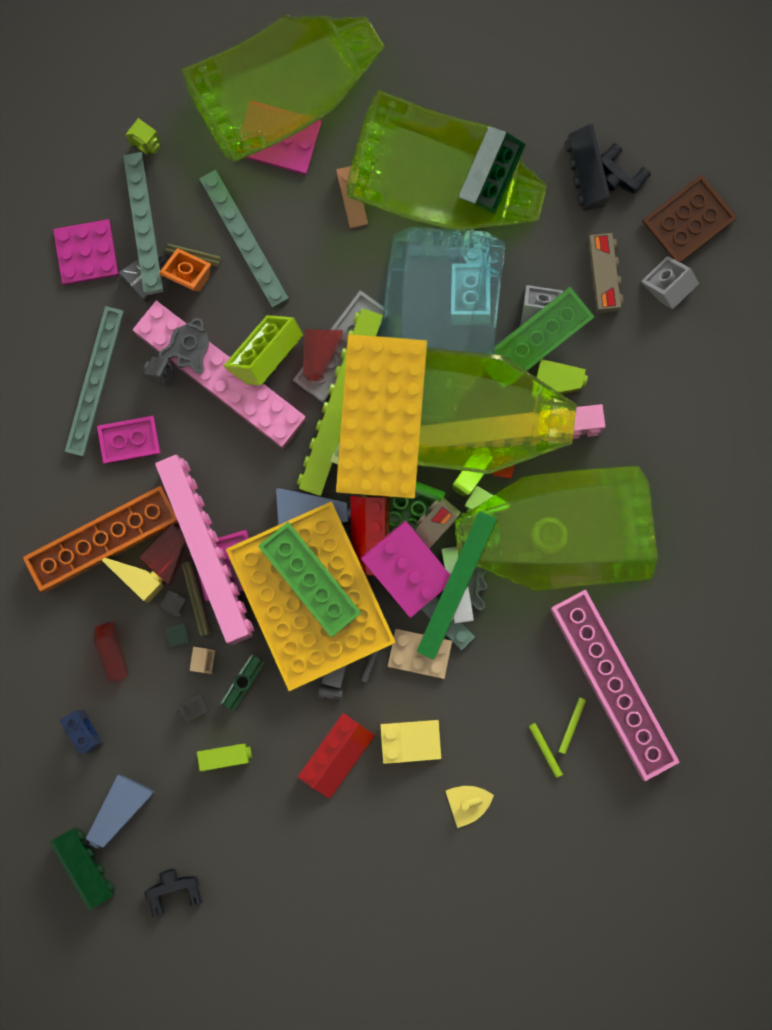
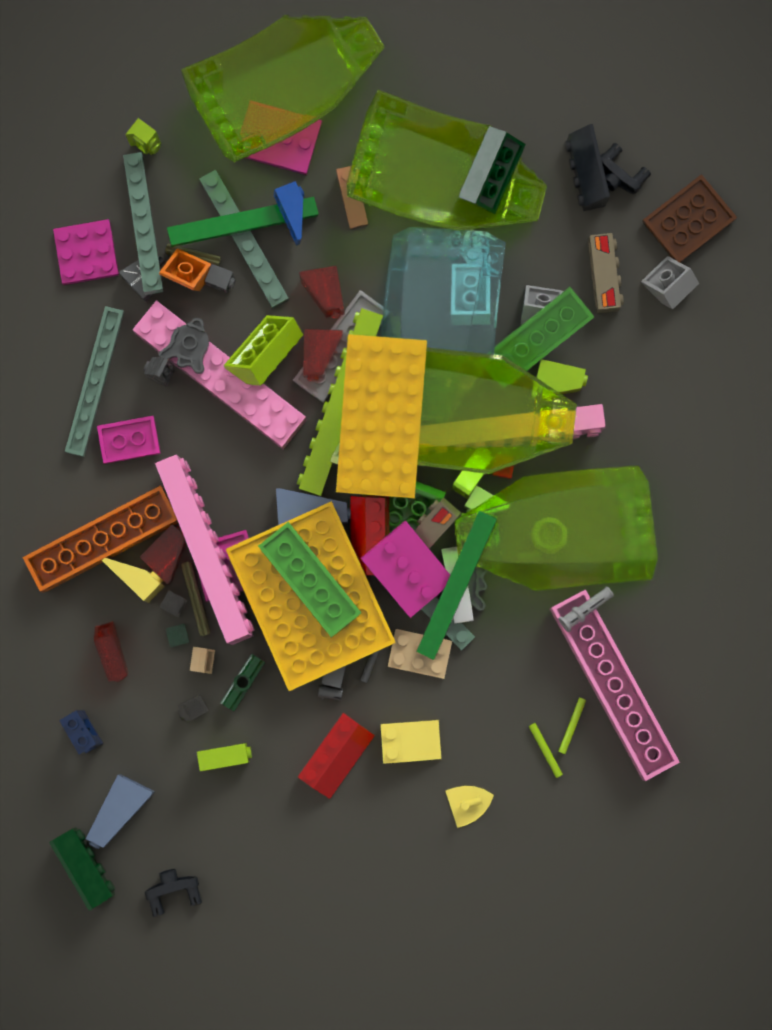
(220, 278): none -> dark grey brick
(234, 223): none -> green tile
(290, 202): none -> blue slope
(324, 289): none -> clear red slope
(579, 613): none -> light grey pin

